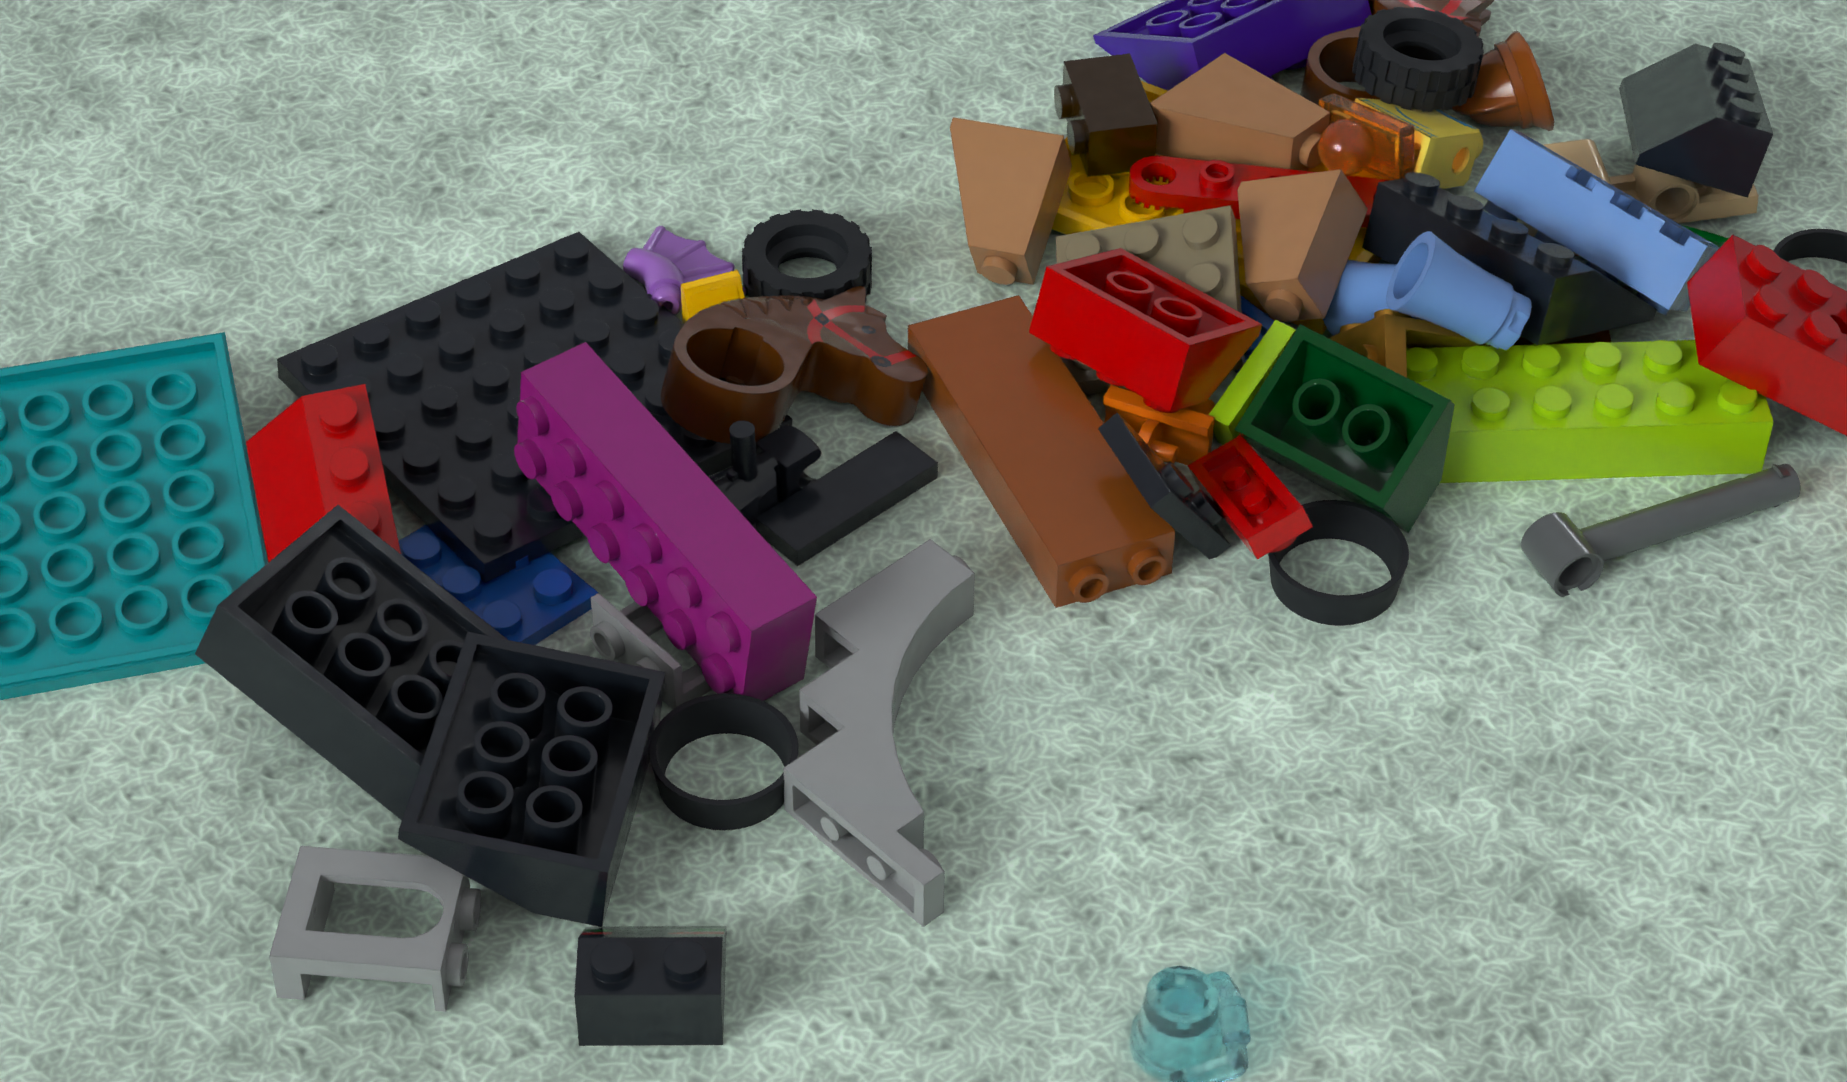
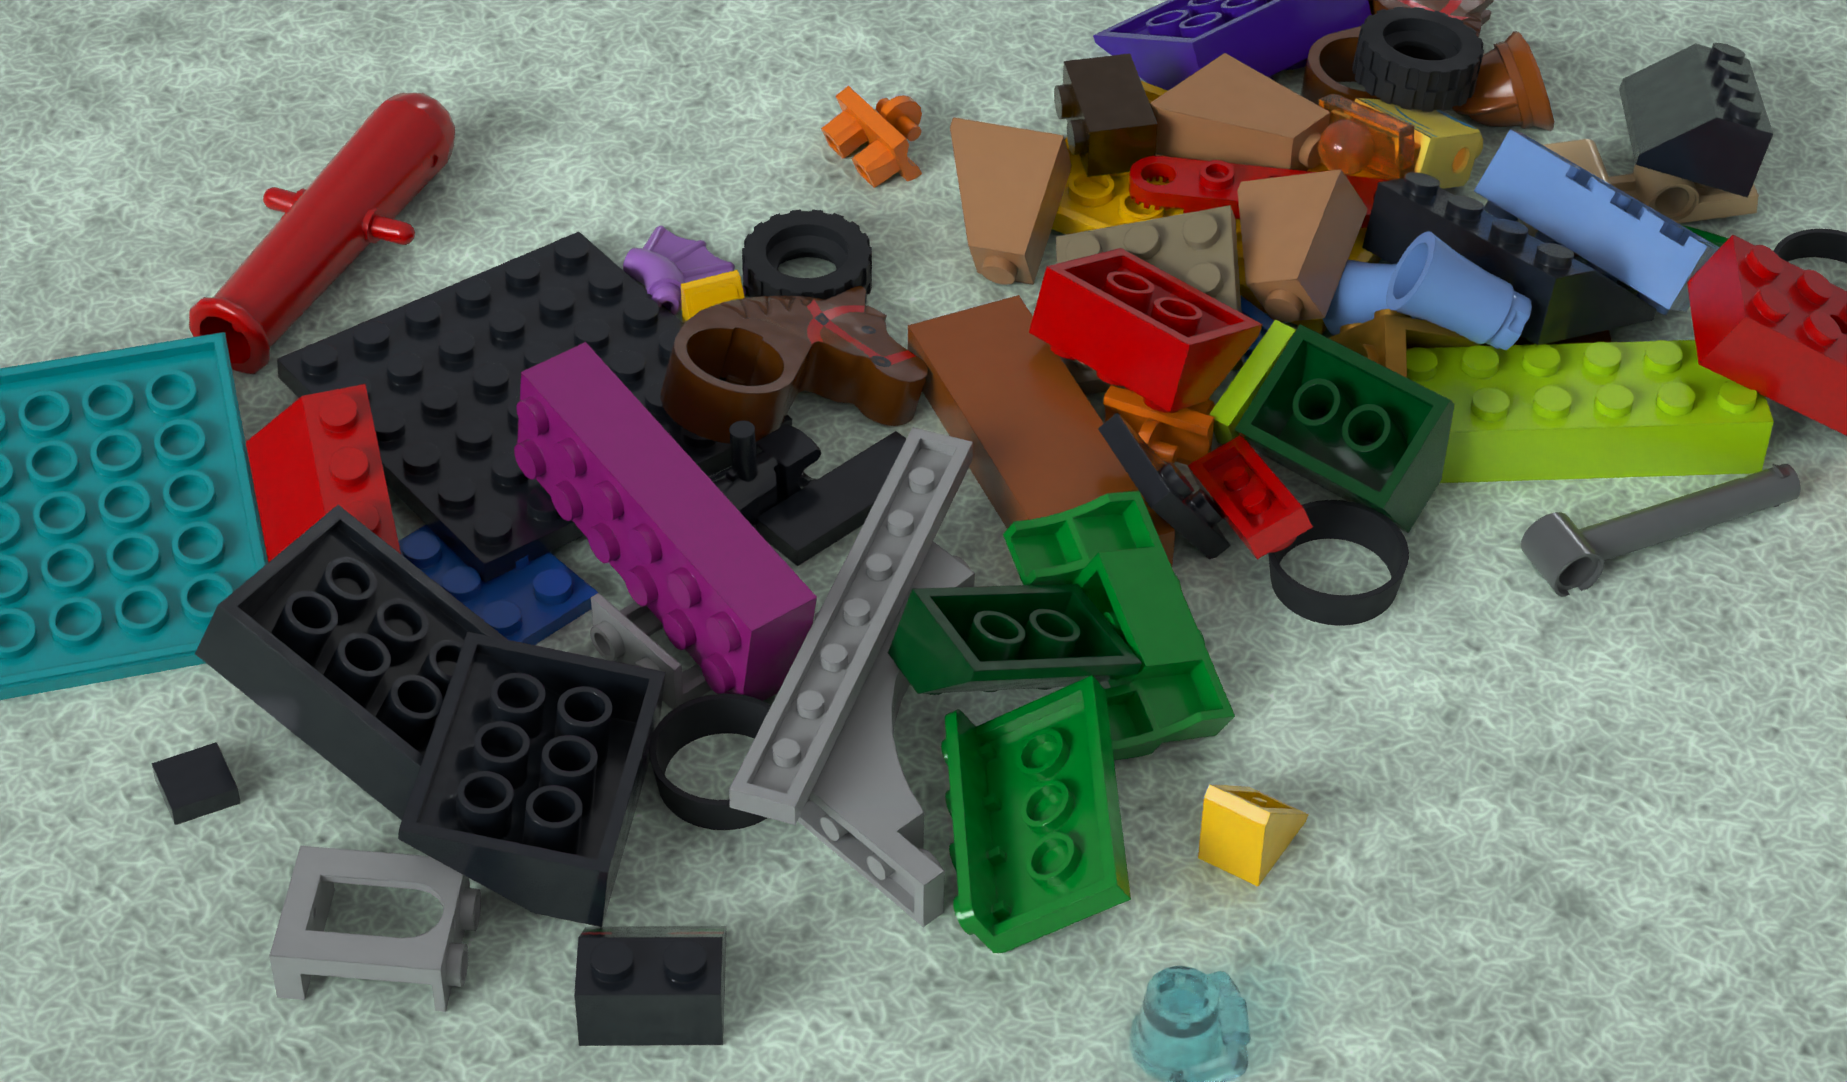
(196, 783): none -> black tile
(328, 226): none -> red piece
(850, 628): none -> light grey plate
(883, 131): none -> orange hips
(1006, 639): none -> dark green slope
(1035, 817): none -> green bracket
(1126, 574): none -> green bracket
(1246, 830): none -> yellow slope

